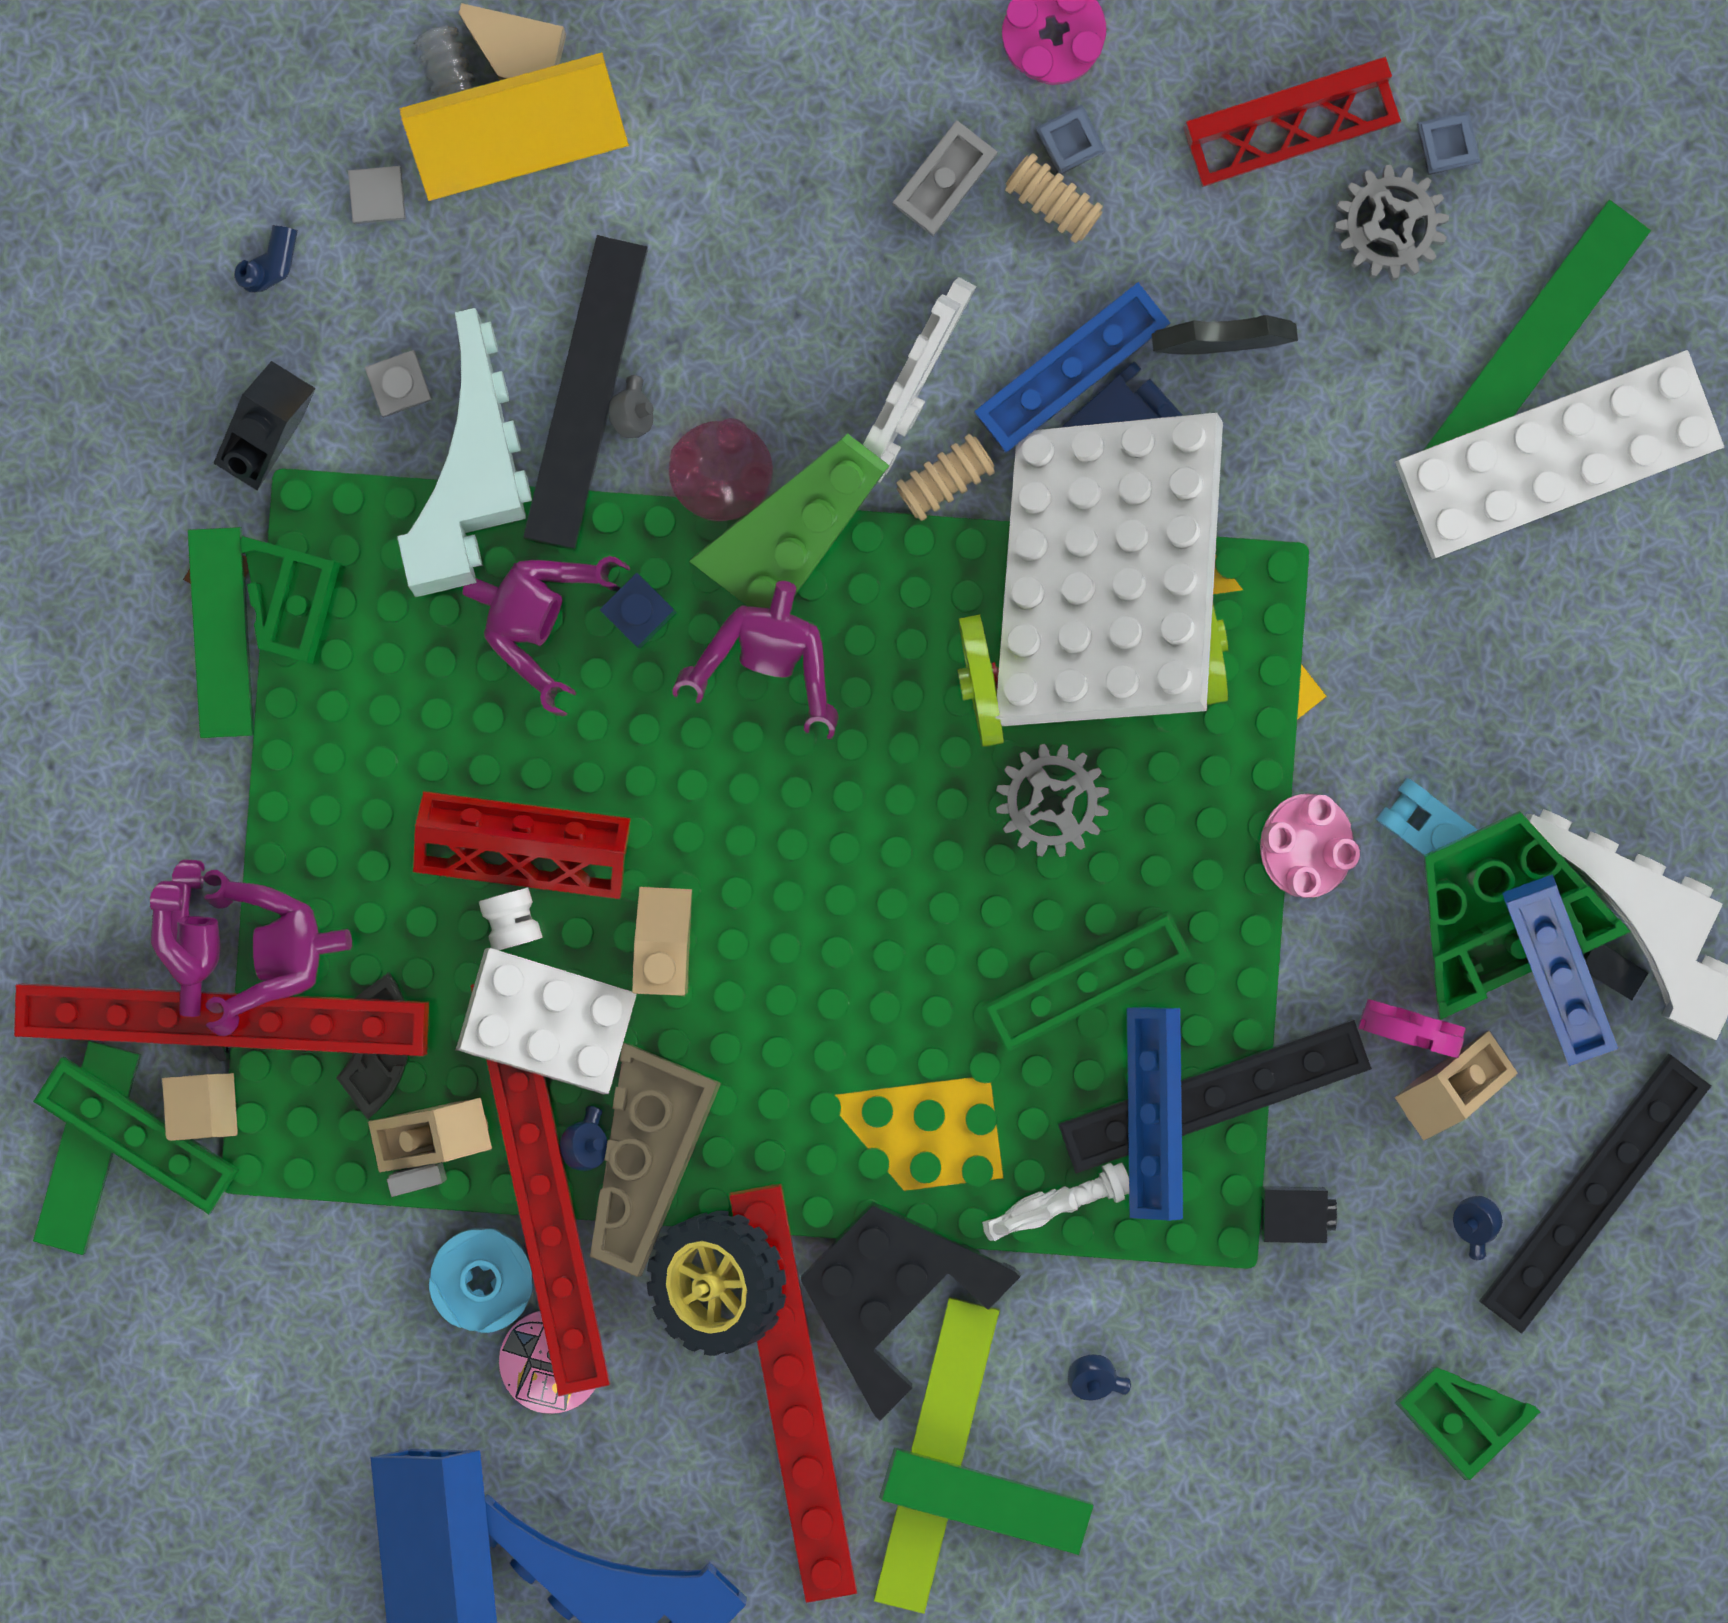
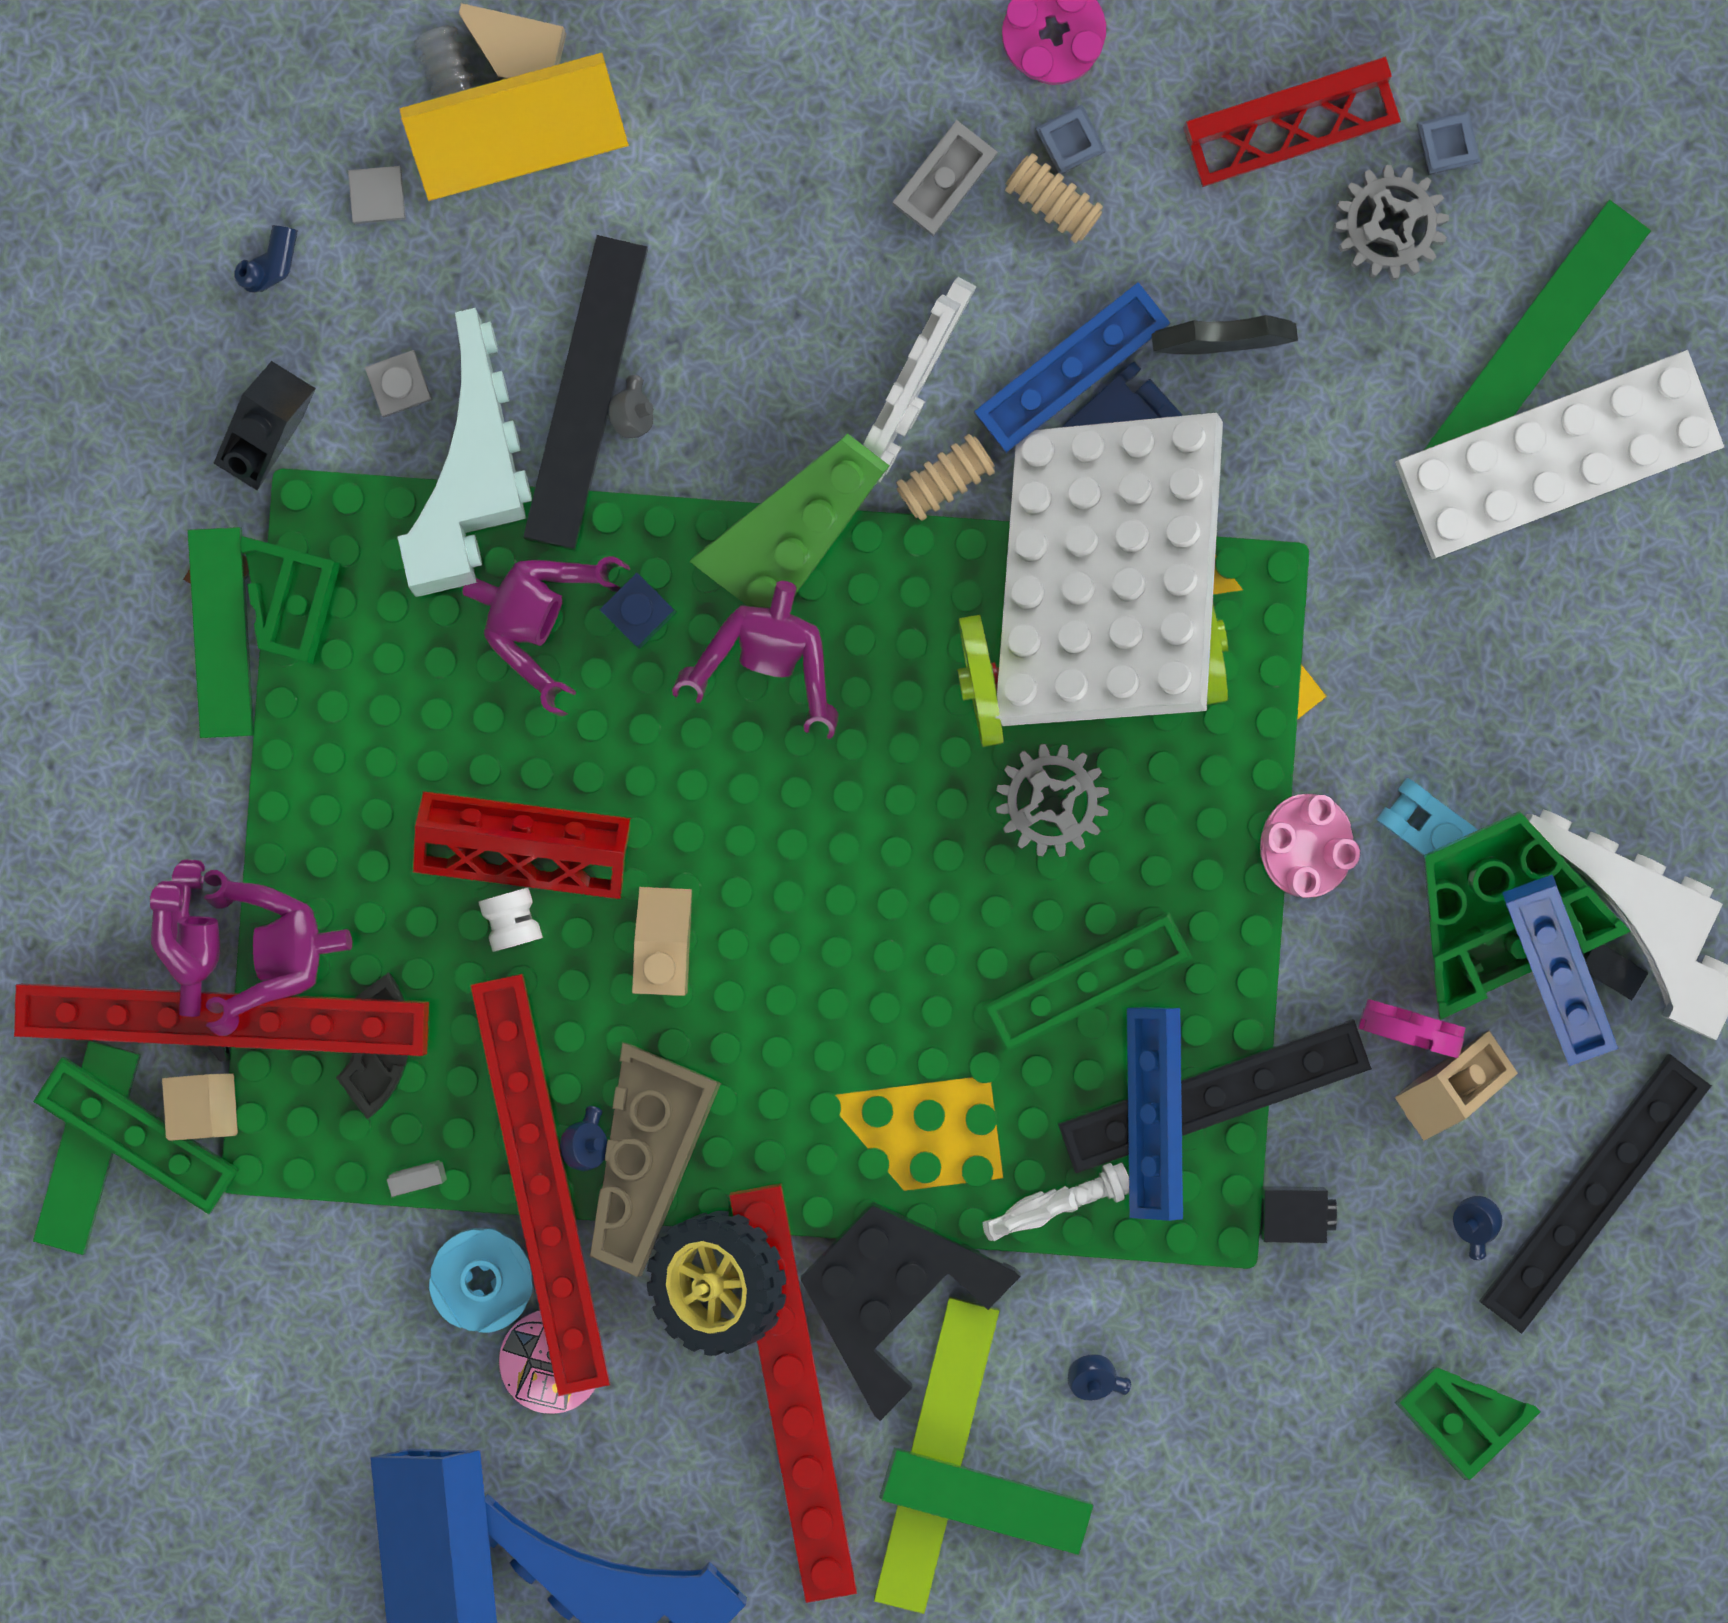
(430, 1135): tan slope -> none
(546, 1021): white plate -> none
(720, 470): clear pink dish -> none

